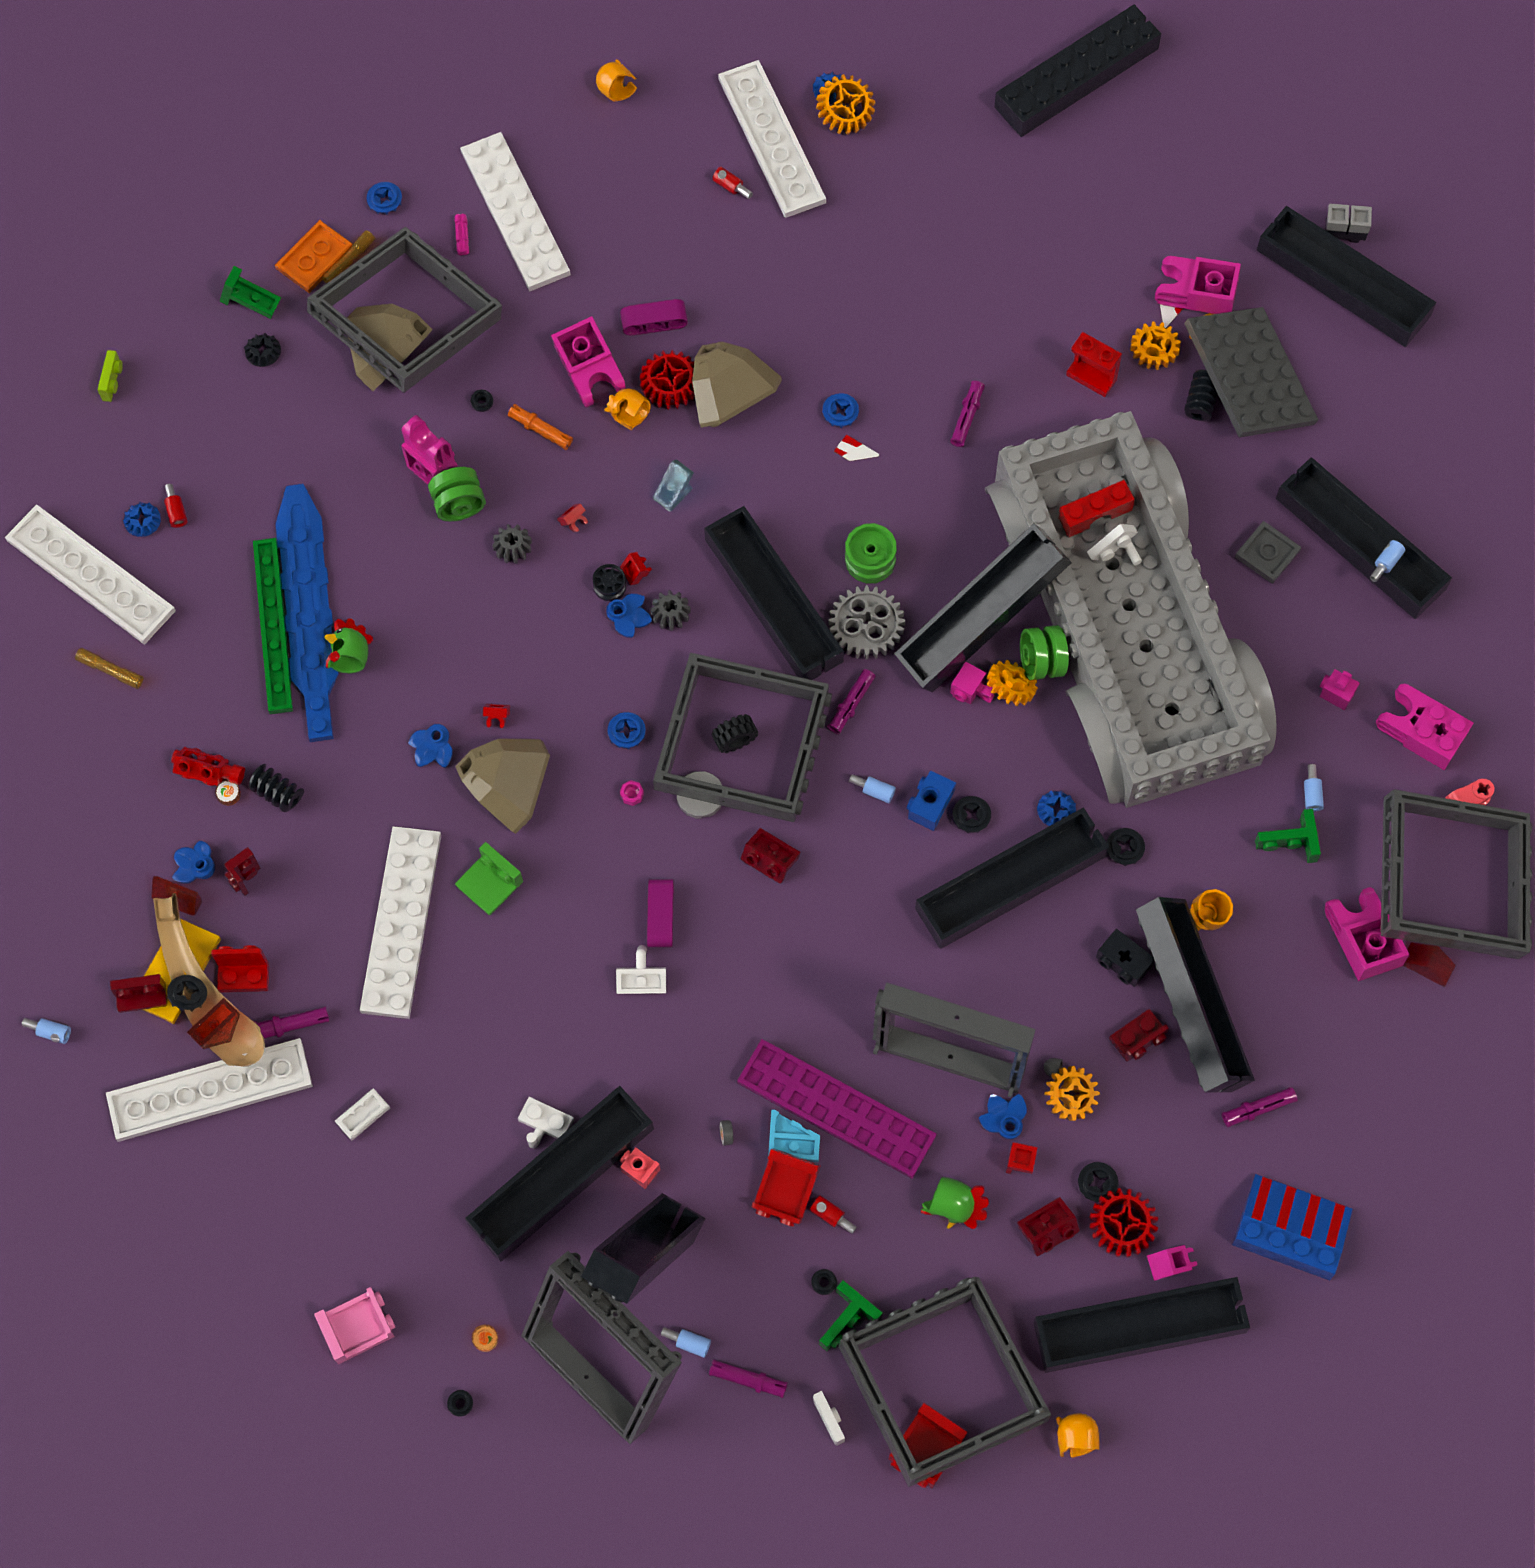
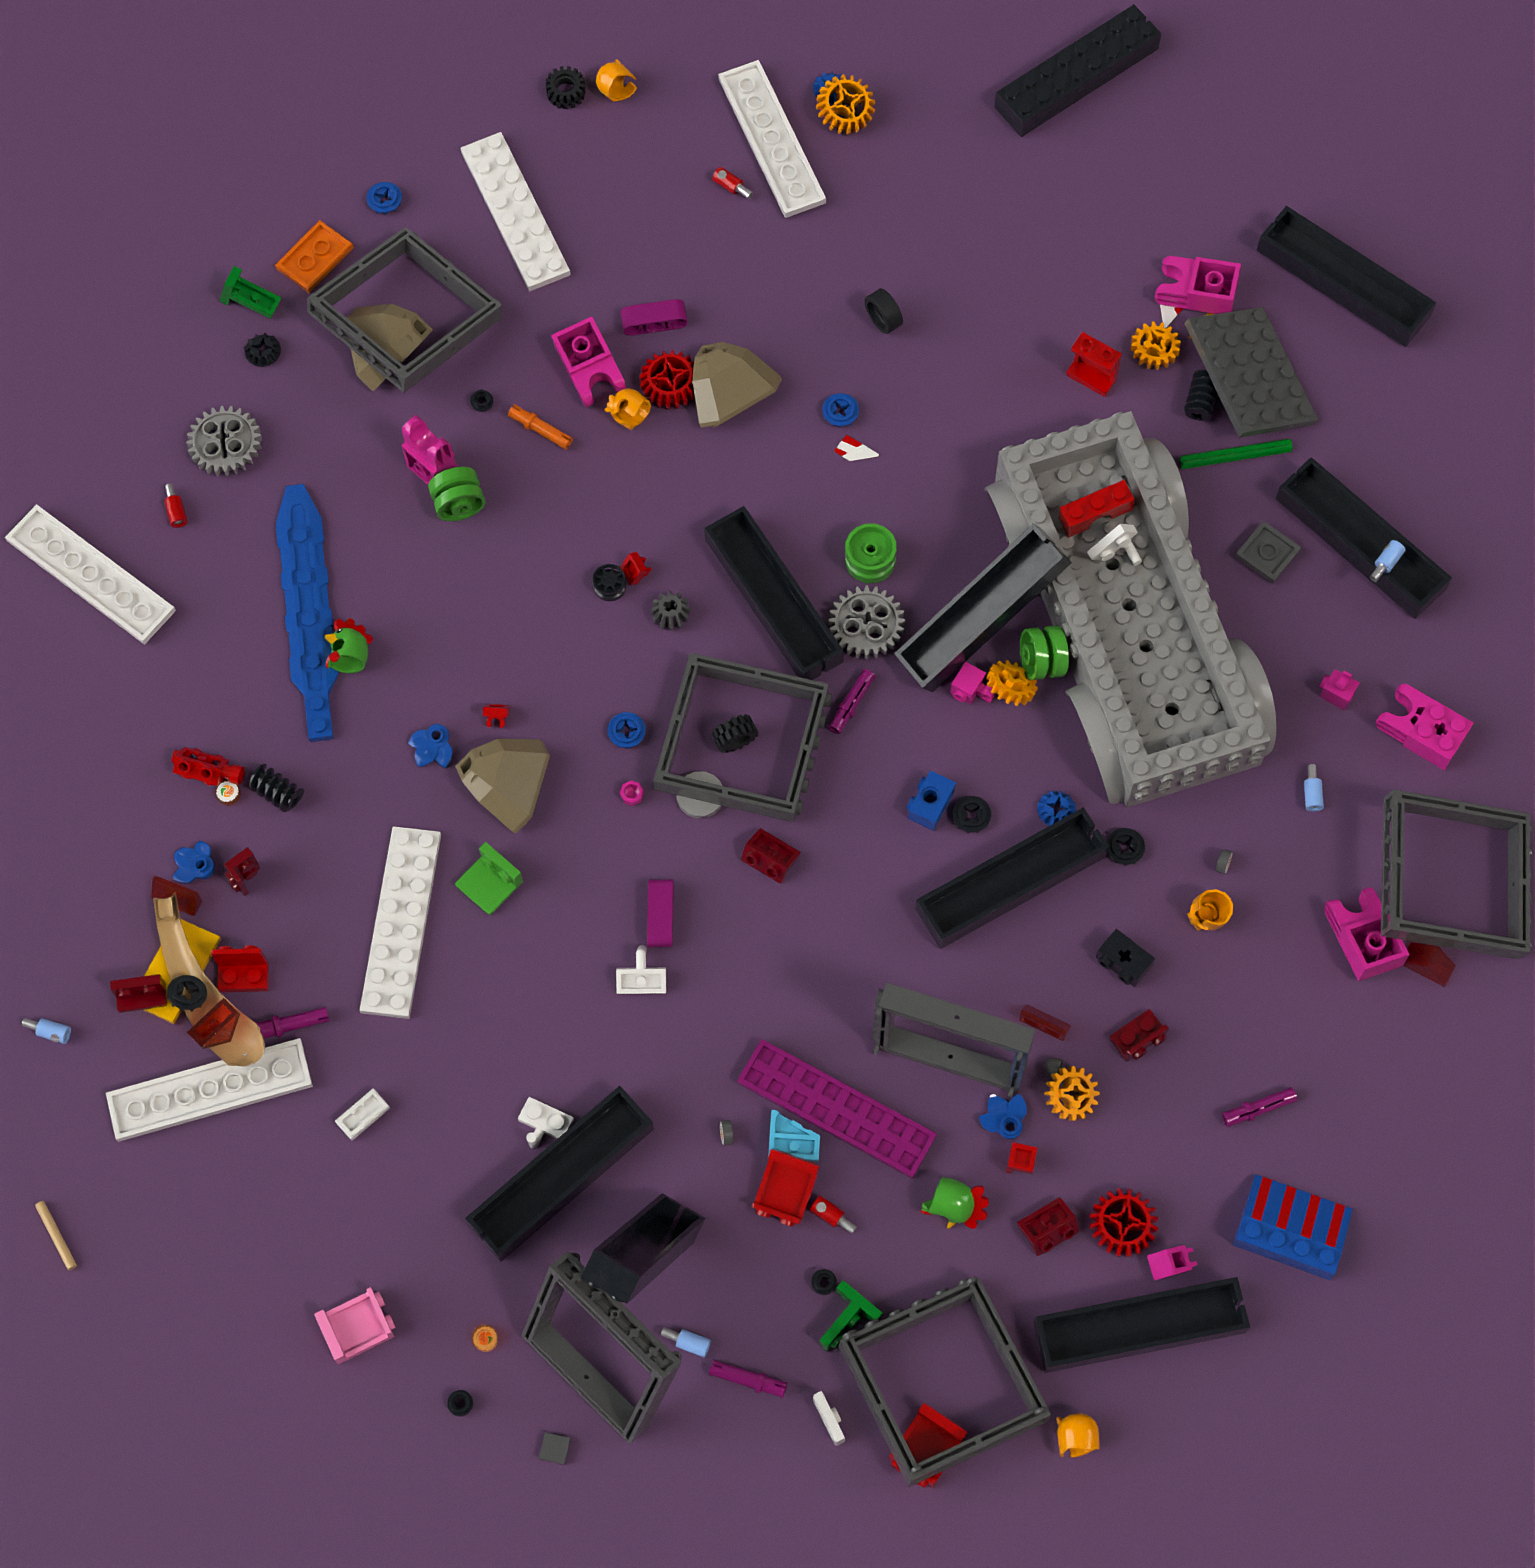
(56, 1235): none -> tan bar
(96, 662): clear yellow piece -> none
(108, 381): lime plate -> none
(150, 523): blue gear -> none
(203, 443): none -> light grey gear
(272, 626): green plate -> none
(357, 248): clear yellow piece -> none
(461, 234): dark pink axle -> none
(512, 535): dark grey gear -> none
(554, 1448): none -> dark grey tile
(561, 77): none -> black tyre
(571, 515): red tile -> none
(632, 614): blue plate -> none
(642, 1175): coral brick -> none
(674, 485): clear light blue slope -> none
(874, 788): light blue piece -> none
(883, 311): none -> black tyre
(970, 406): magenta pin -> none
(1044, 1022): none -> clear red slope
(1101, 1171): black gear -> none
(1194, 995): black piece -> none
(1224, 861): none -> dark grey tile
(1236, 453): none -> green axle
(1293, 838): green bracket -> none
(1345, 227): light grey hips -> none
(1470, 794): coral piece -> none

